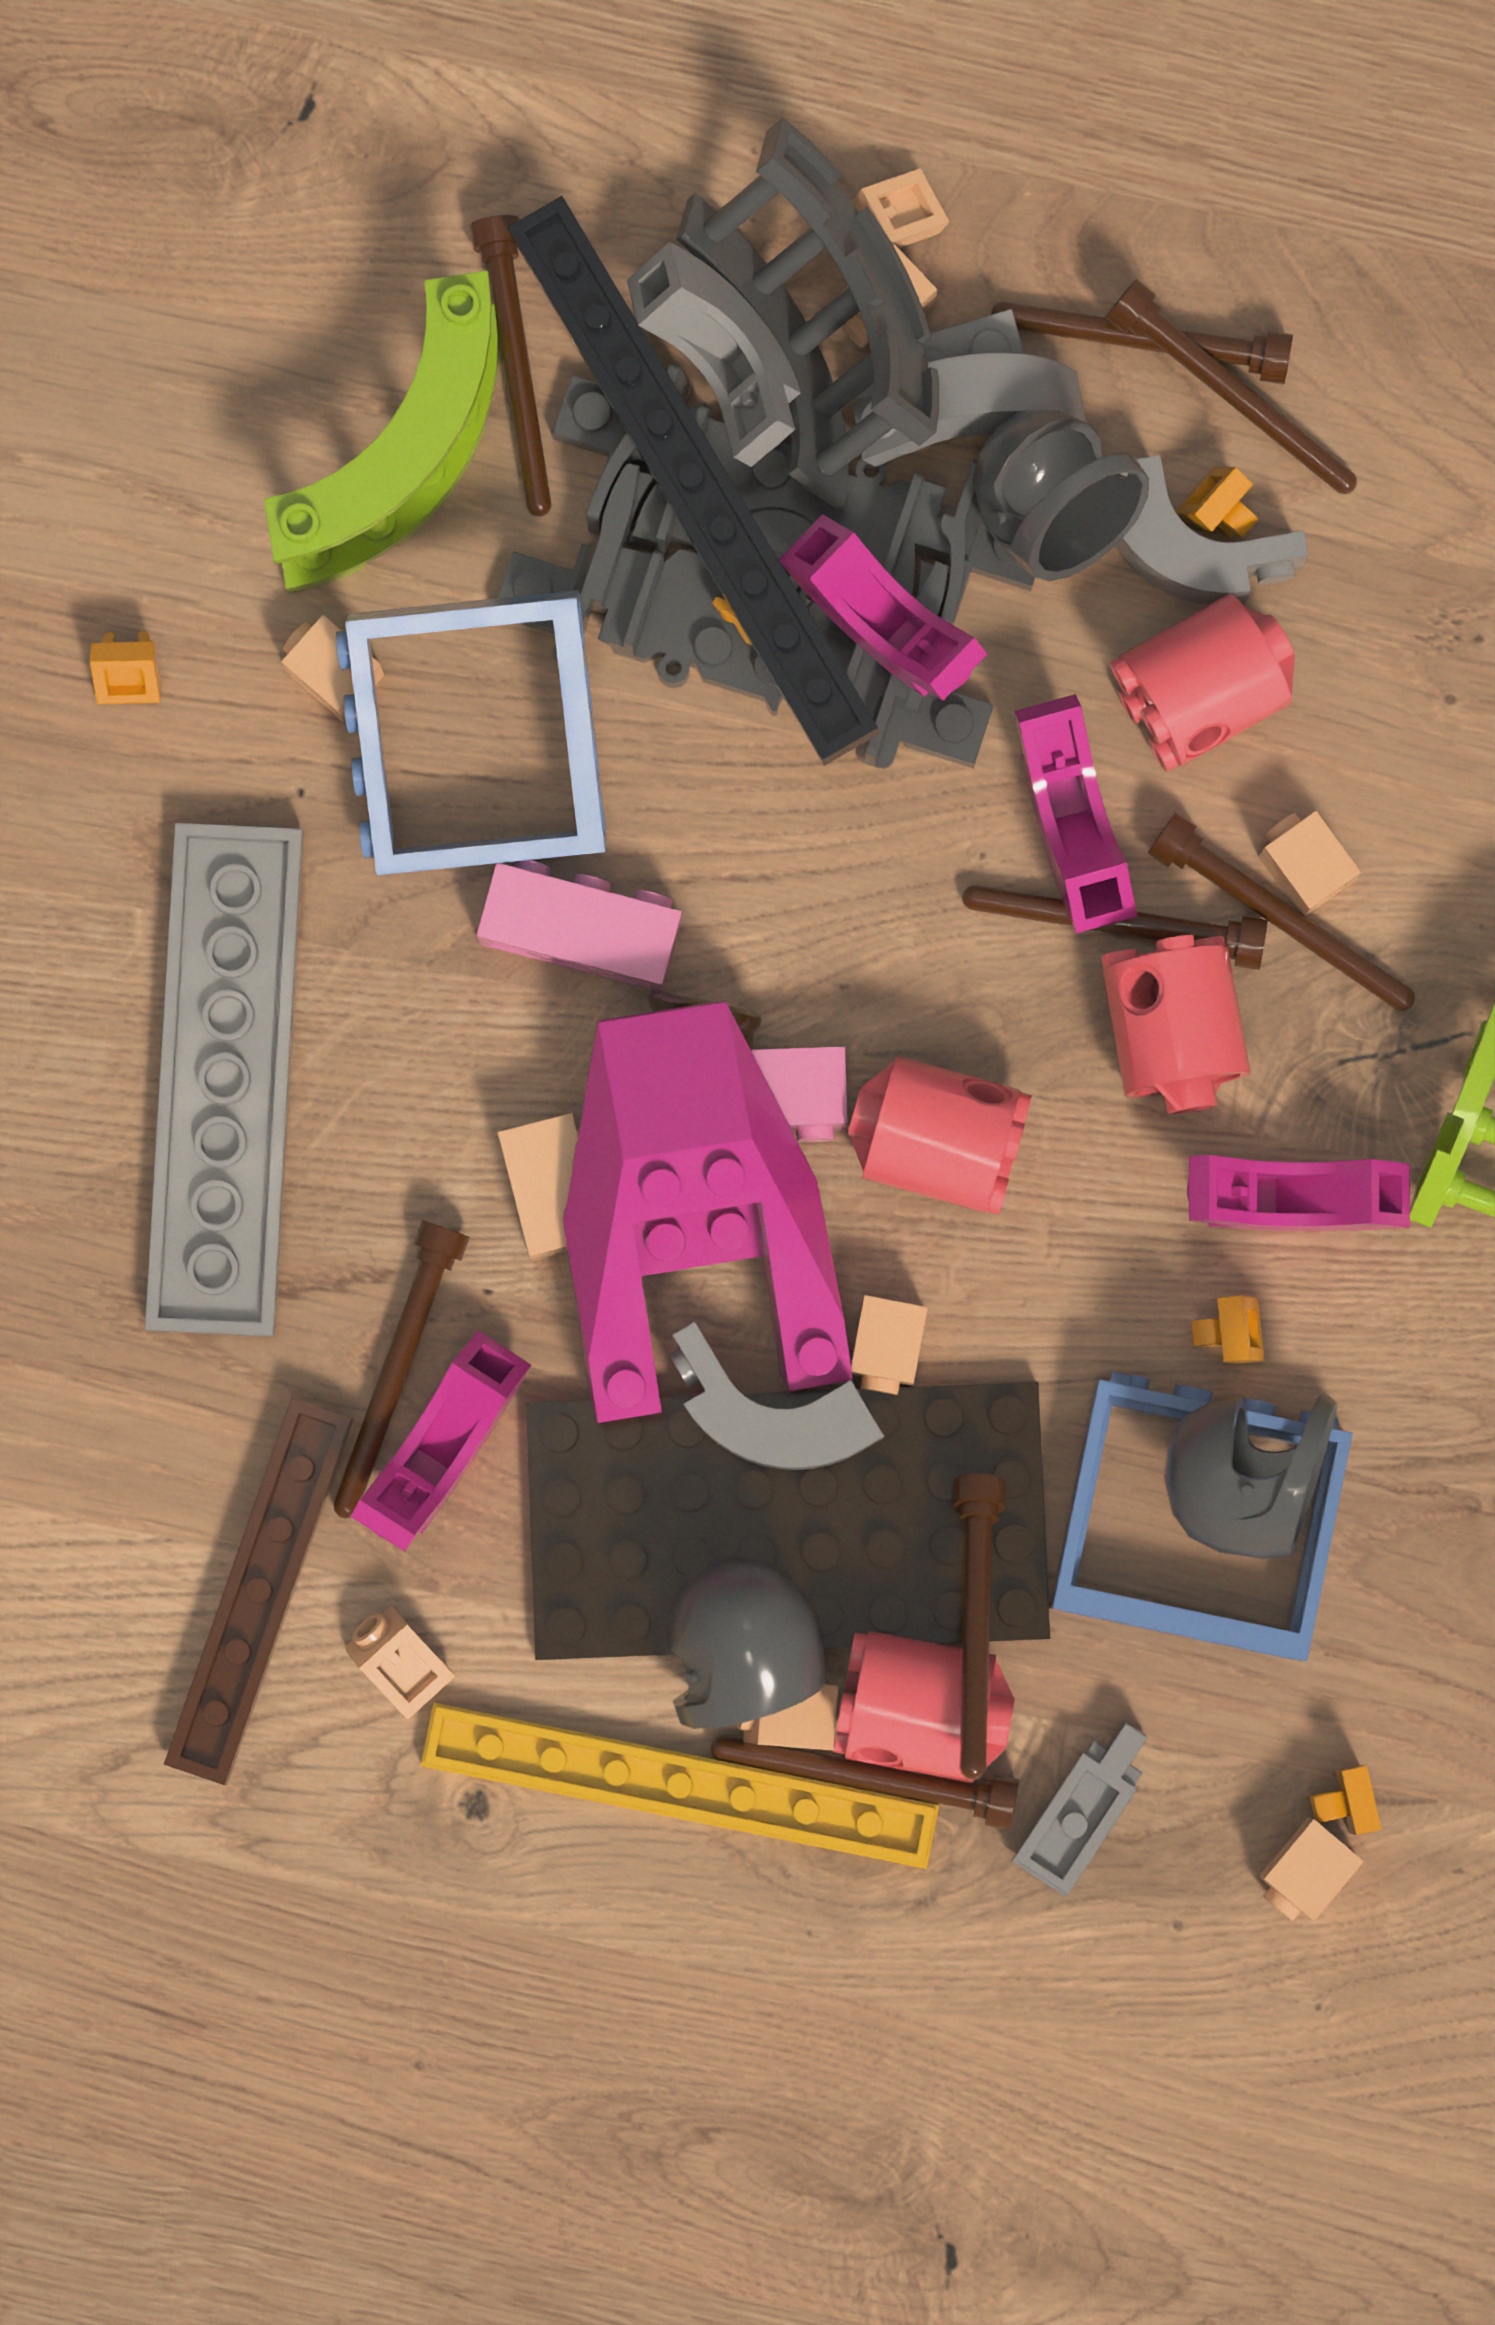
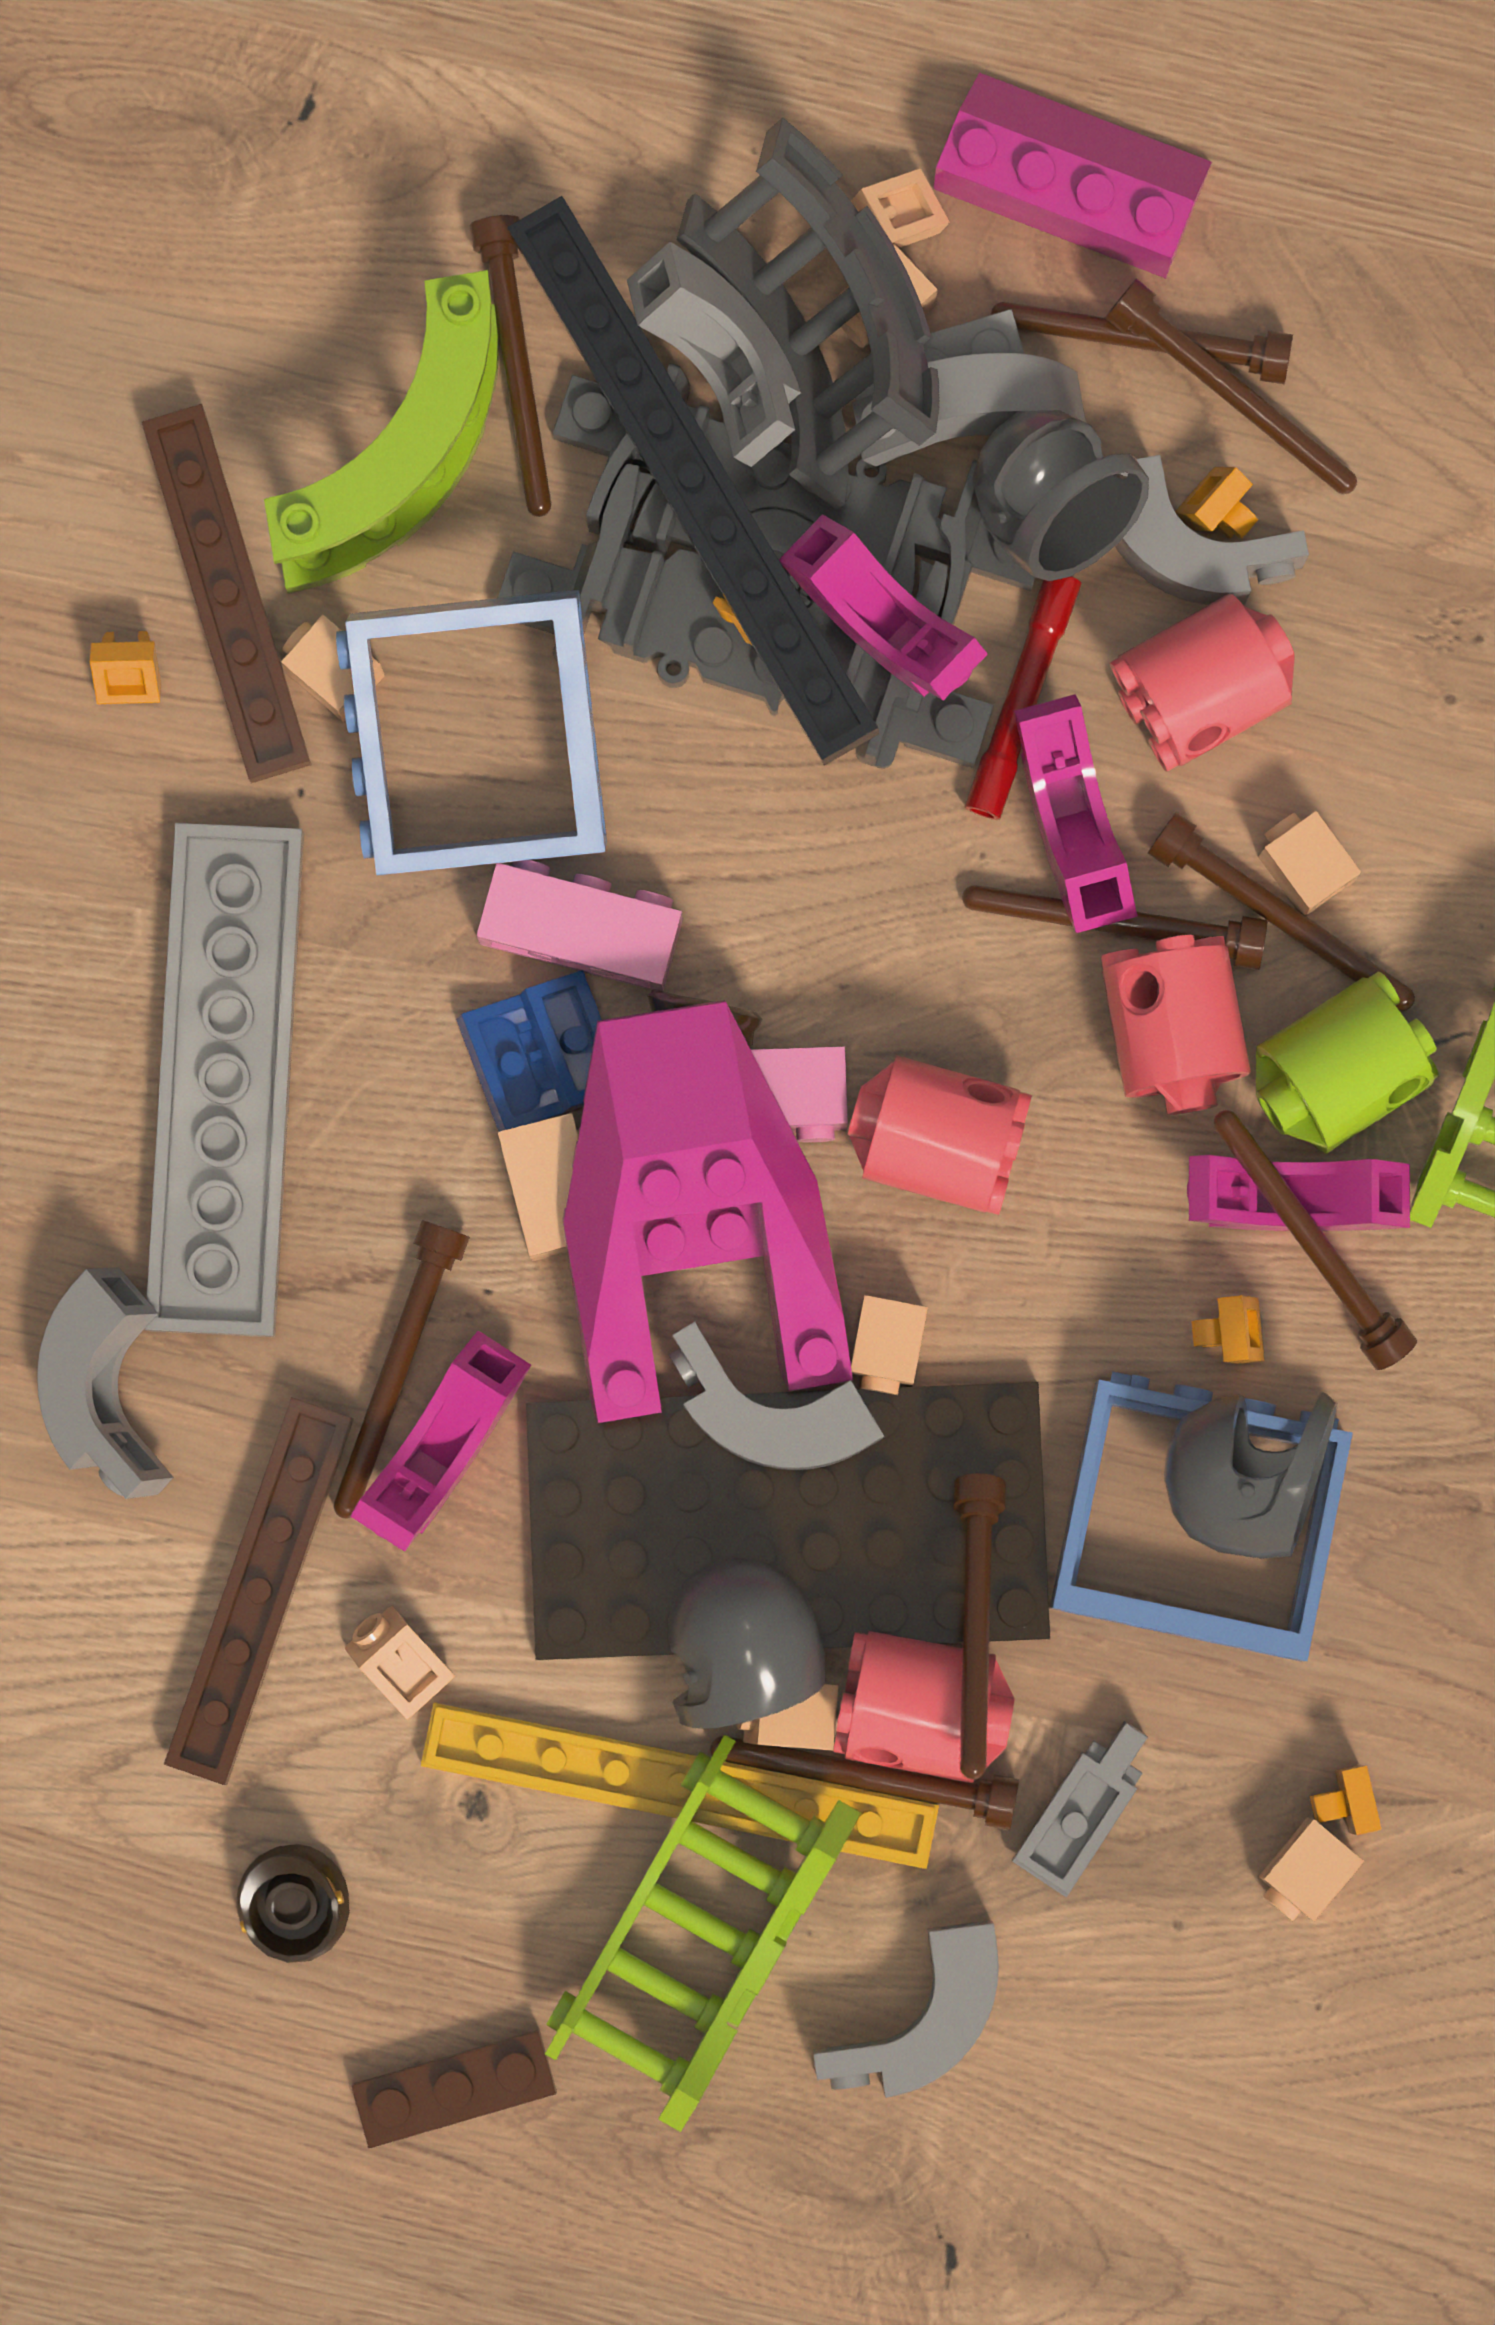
(80, 1382): none -> light grey arch
(226, 593): none -> reddish brown plate
(293, 1903): none -> dark brown piece
(454, 2089): none -> reddish brown plate
(533, 1050): none -> blue slope
(751, 1952): none -> lime fence
(951, 2022): none -> light grey arch
(1000, 760): none -> red piece
(1070, 174): none -> dark pink slope
(1343, 1065): none -> lime cylinder
(1383, 1337): none -> reddish brown piece

